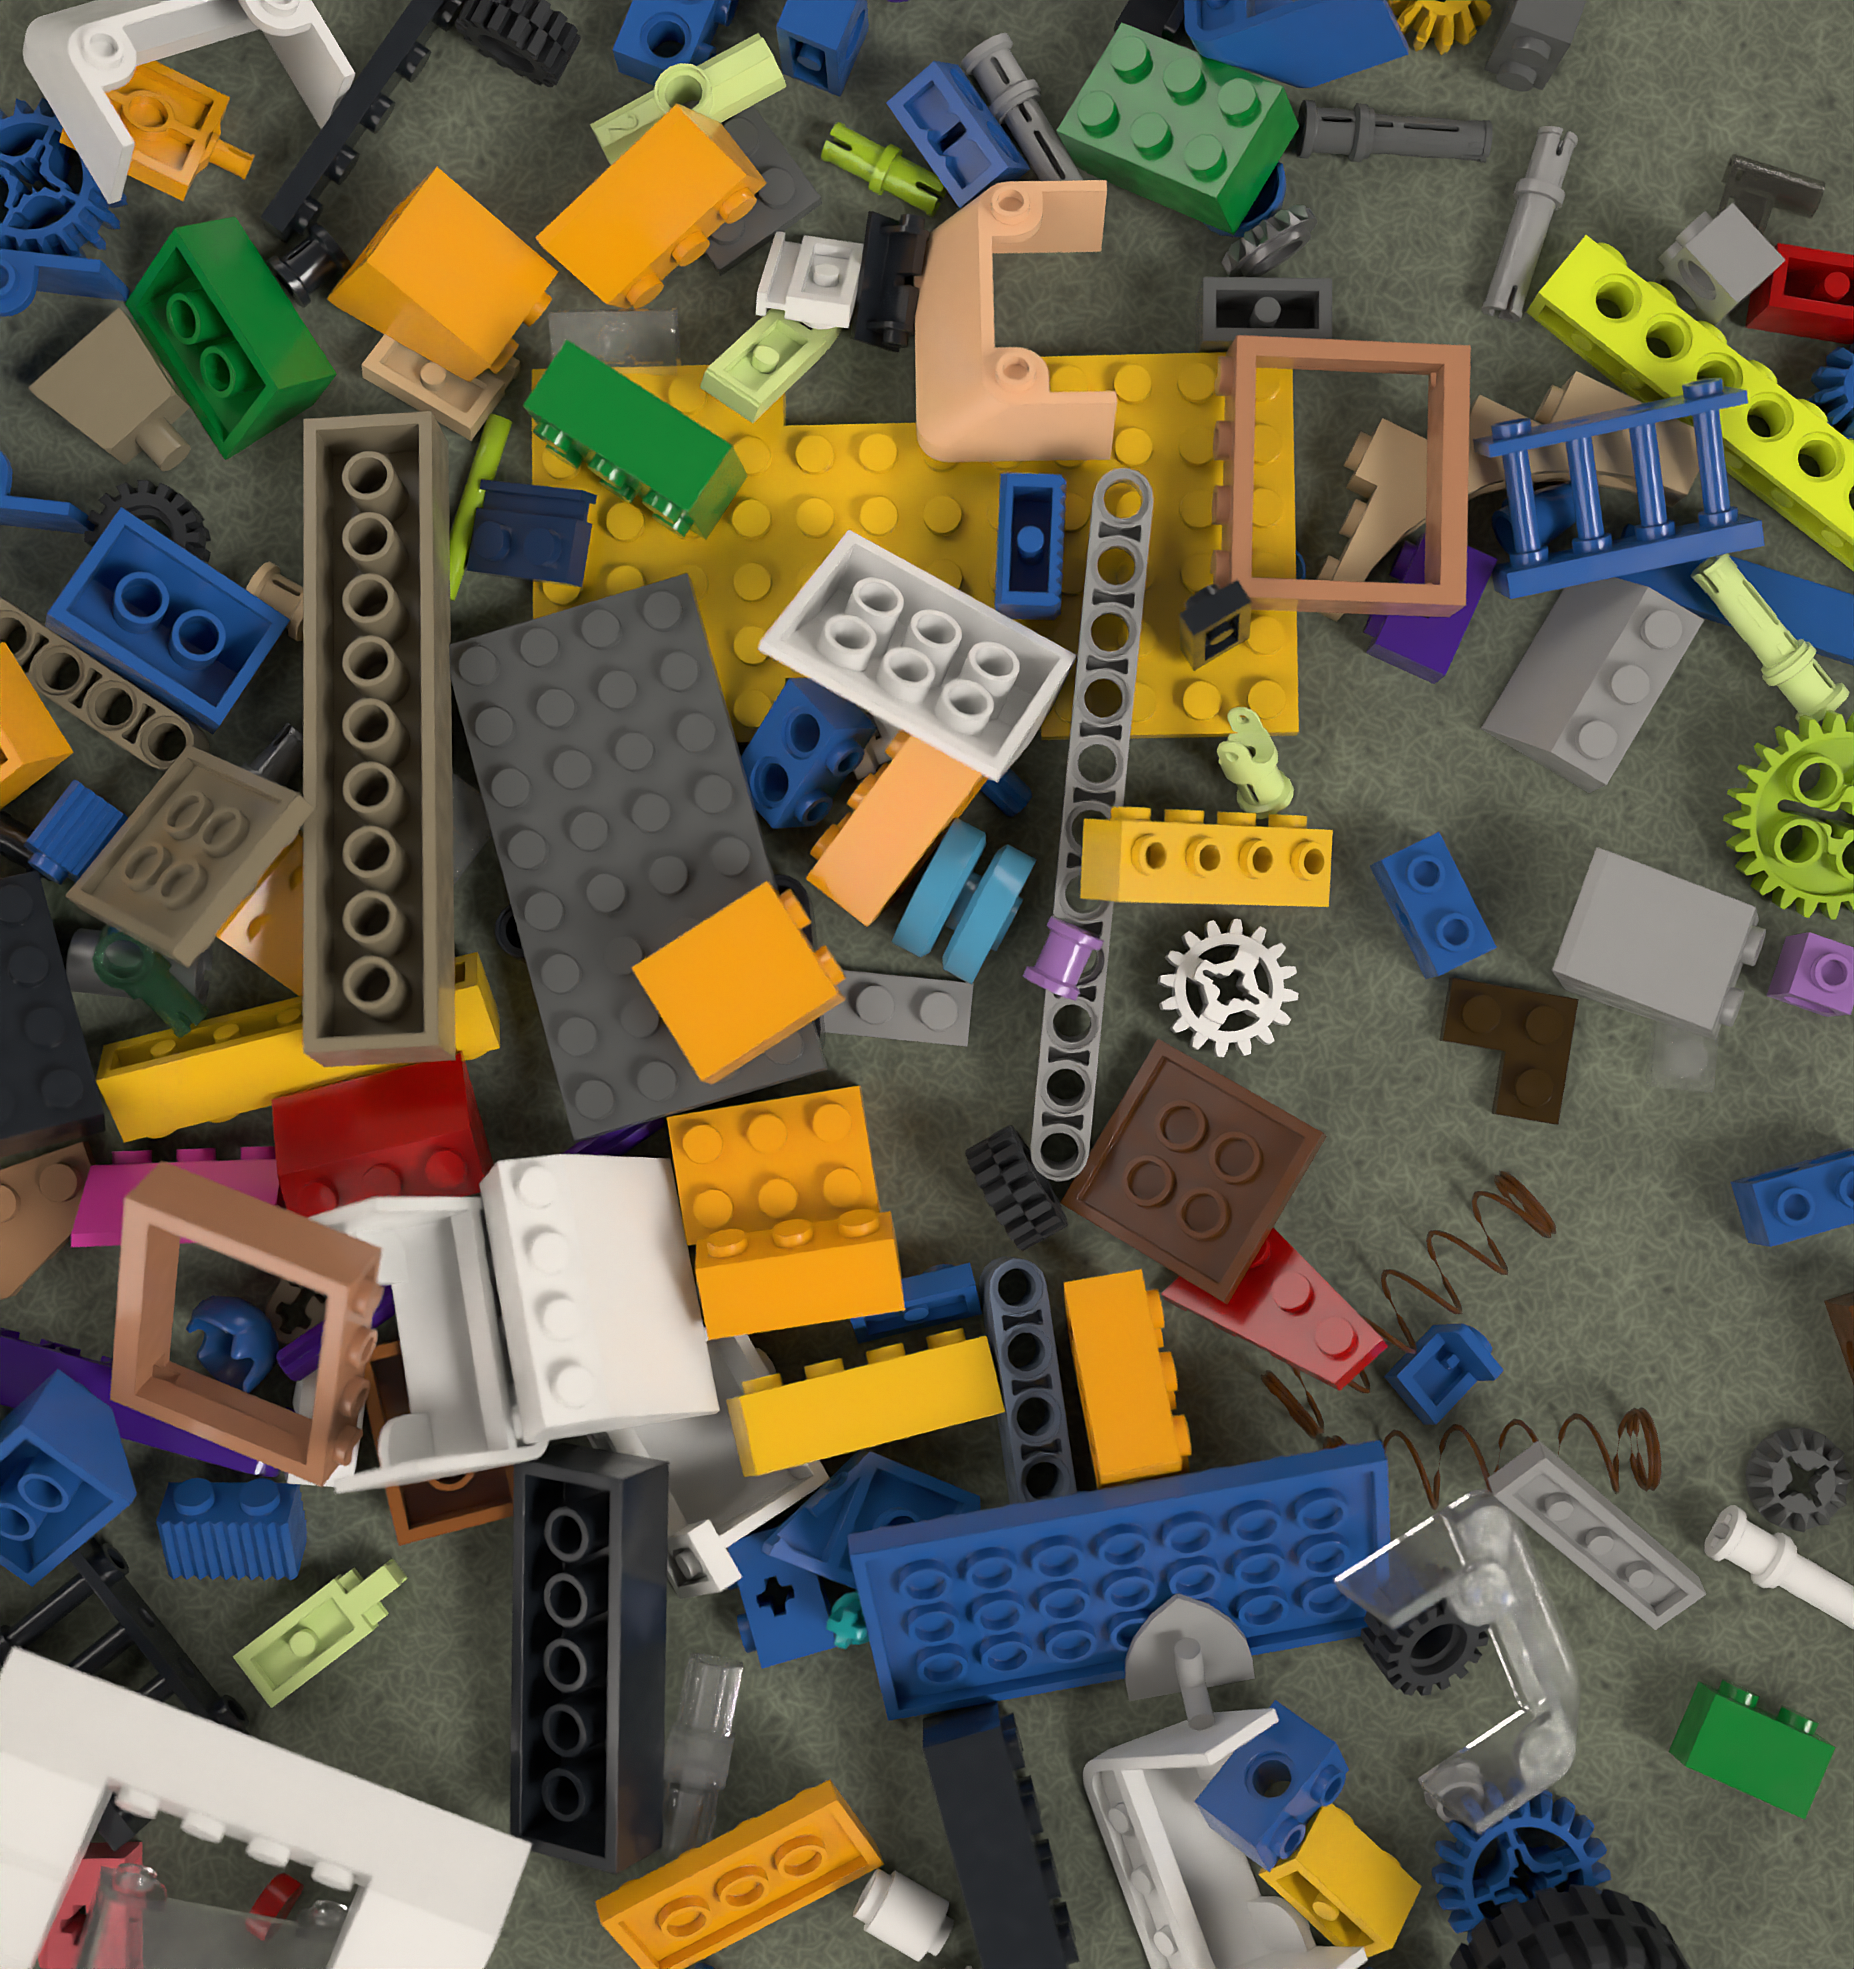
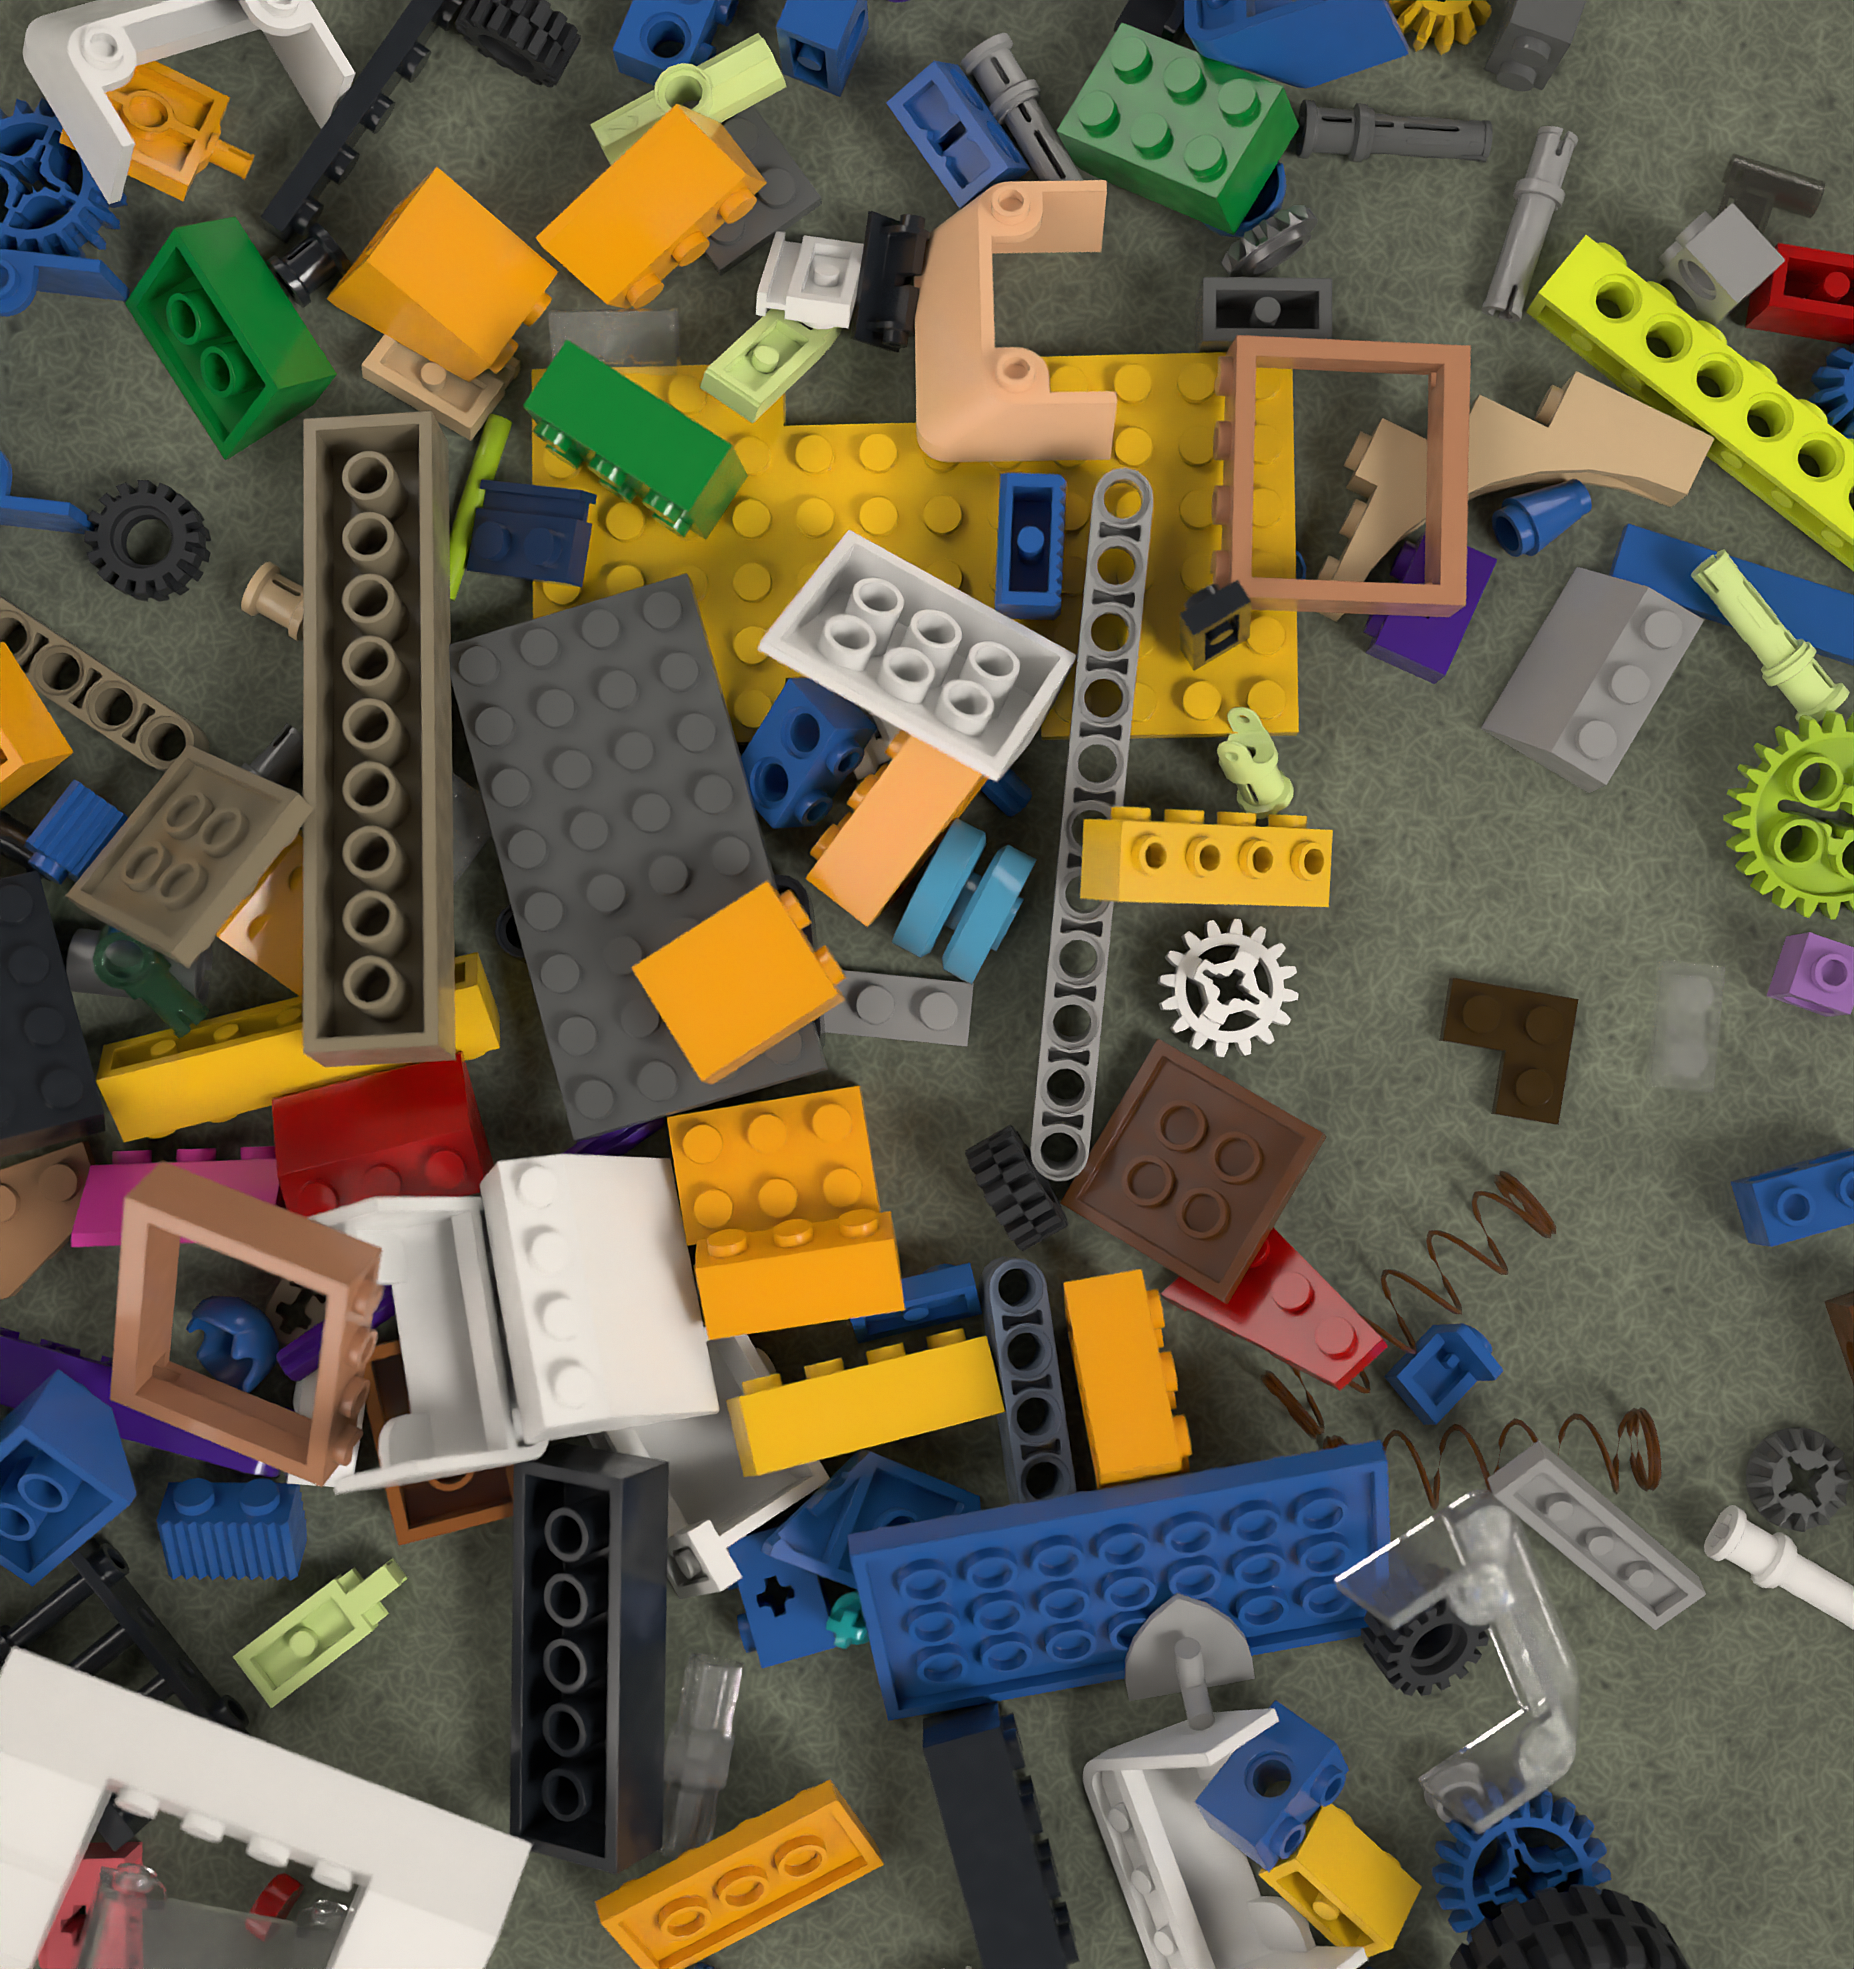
(118, 393): dark tan torso -> none
(166, 621): blue slope -> none
(884, 169): lime pin -> none
(904, 1914): white brick -> none
(1063, 958): medium lavender bush -> none
(1433, 906): blue brick -> none
(1656, 538): blue fence -> none
(1658, 945): light grey slope -> none
(1751, 1748): green brick -> none

